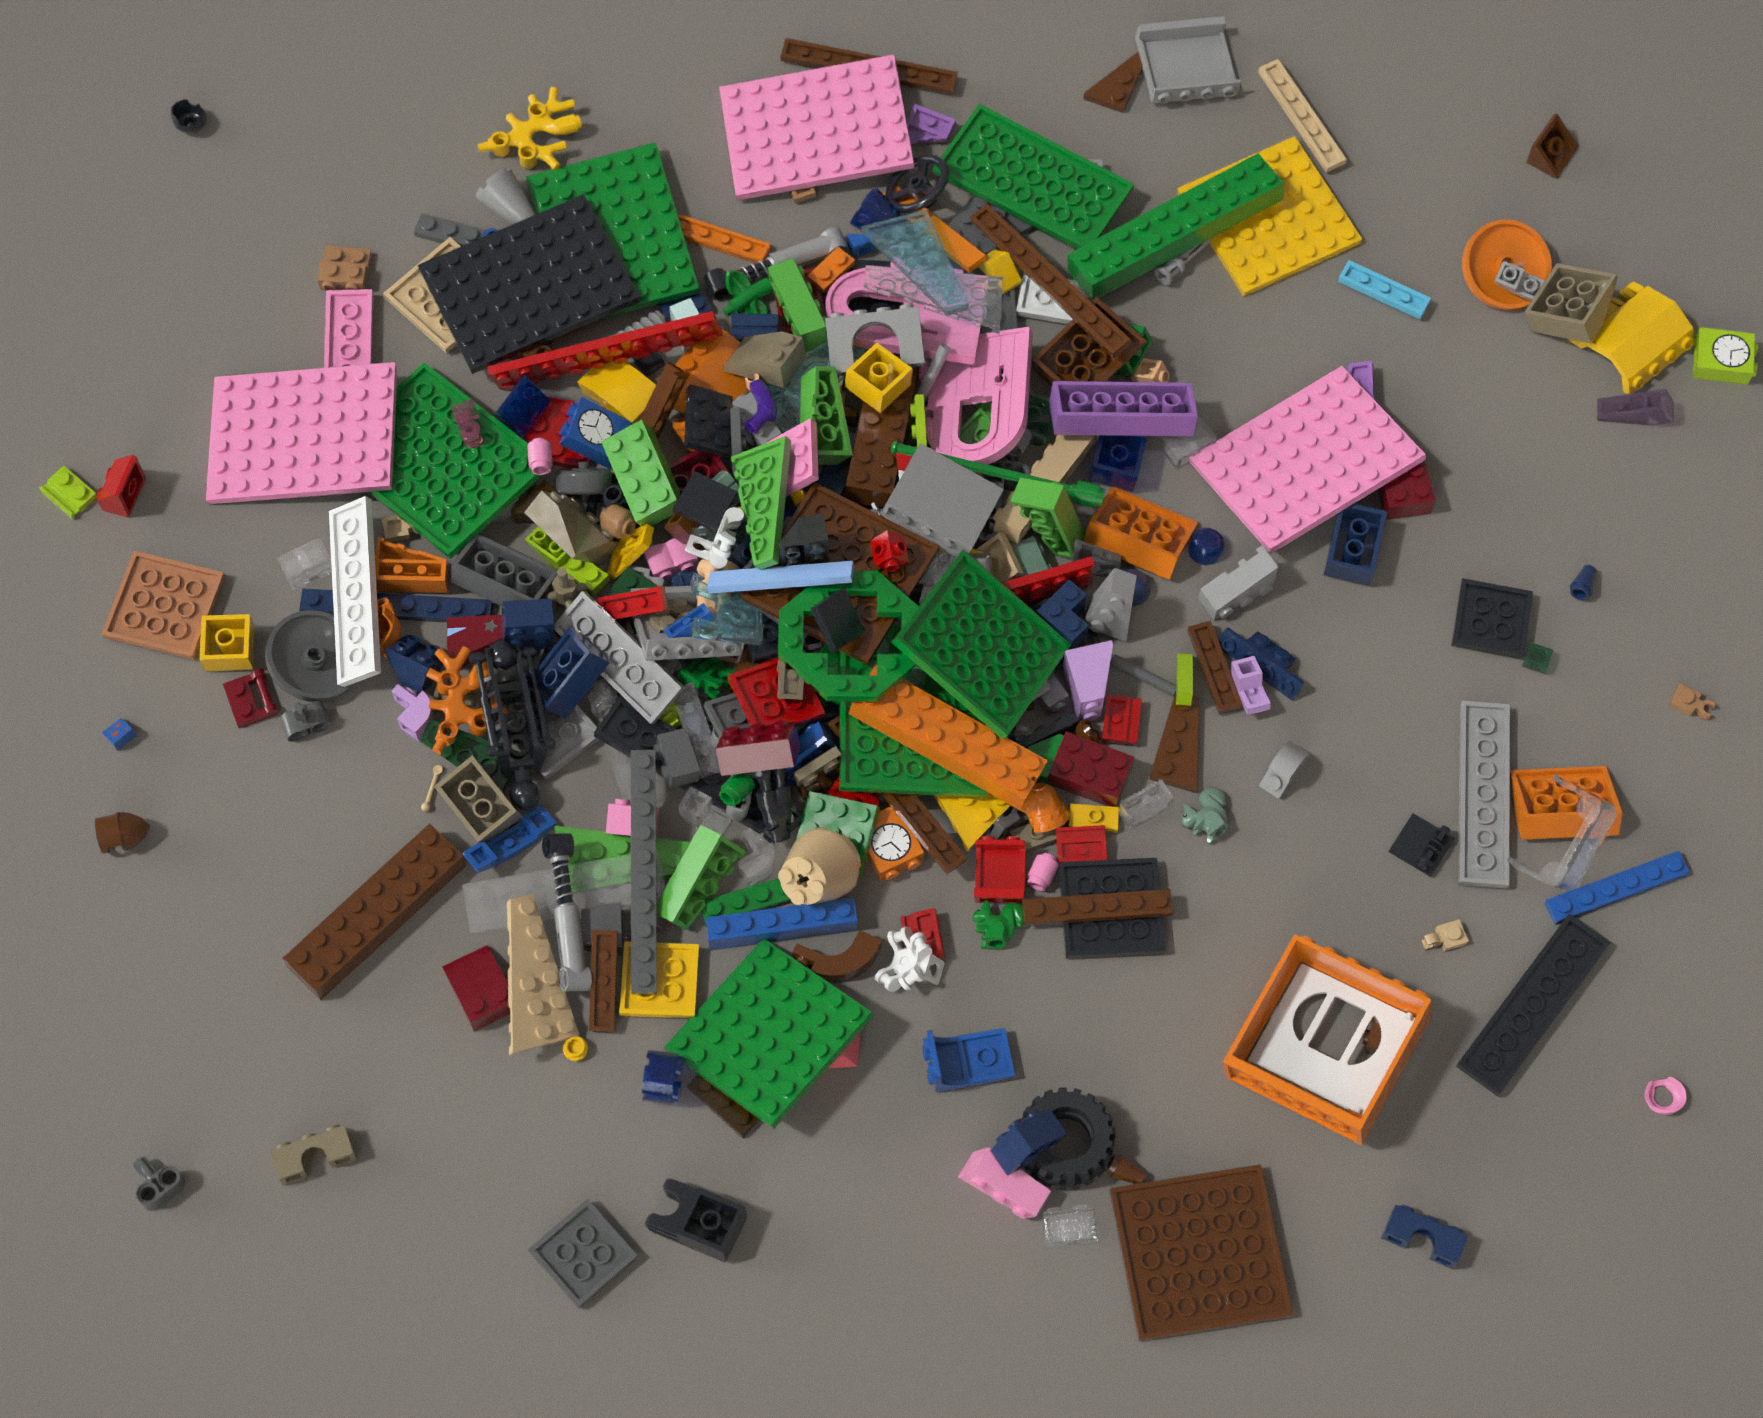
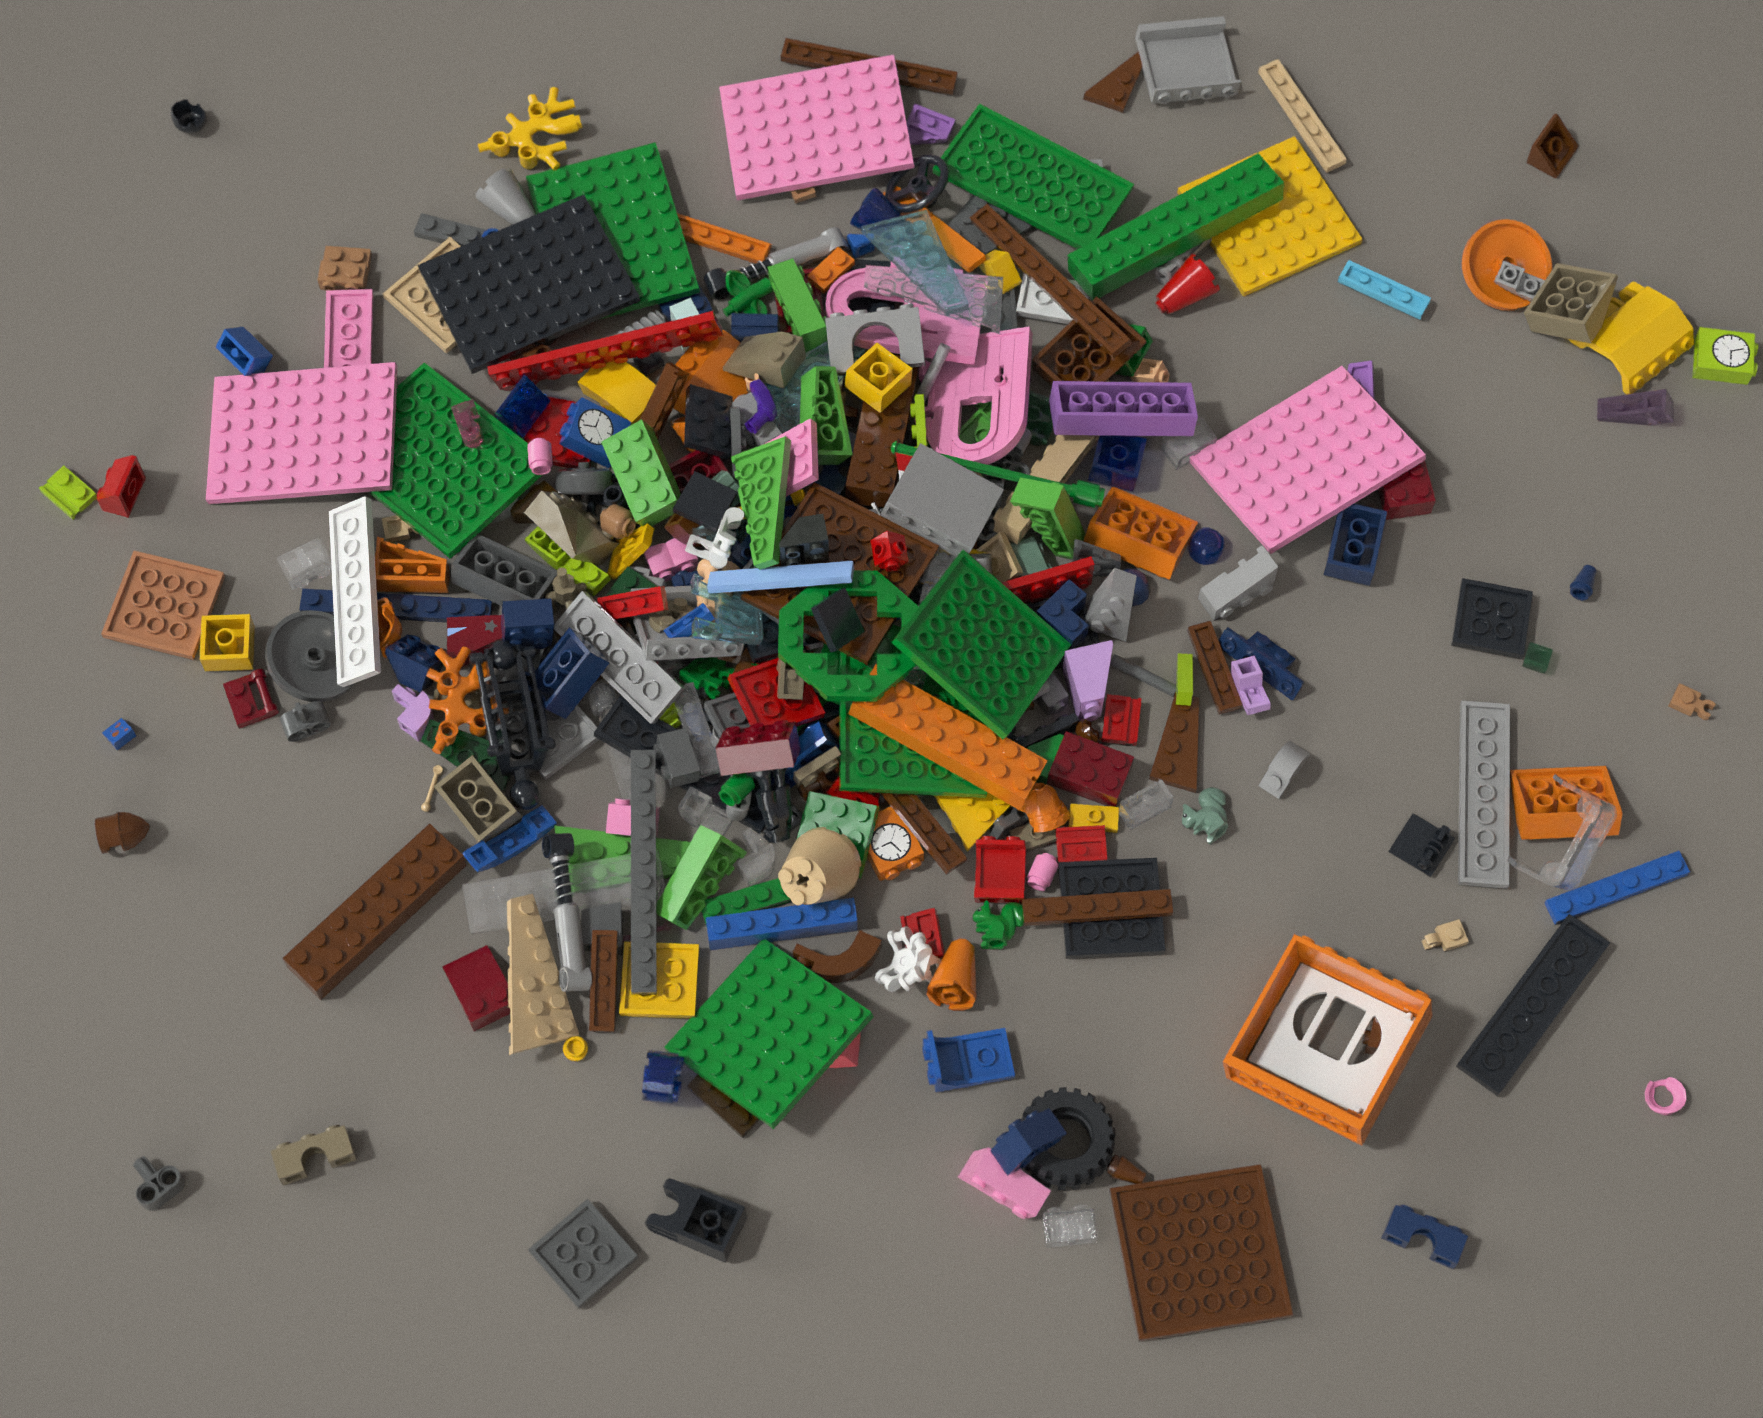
(244, 351): none -> blue brick
(955, 977): none -> orange cone
(1187, 286): none -> red cone

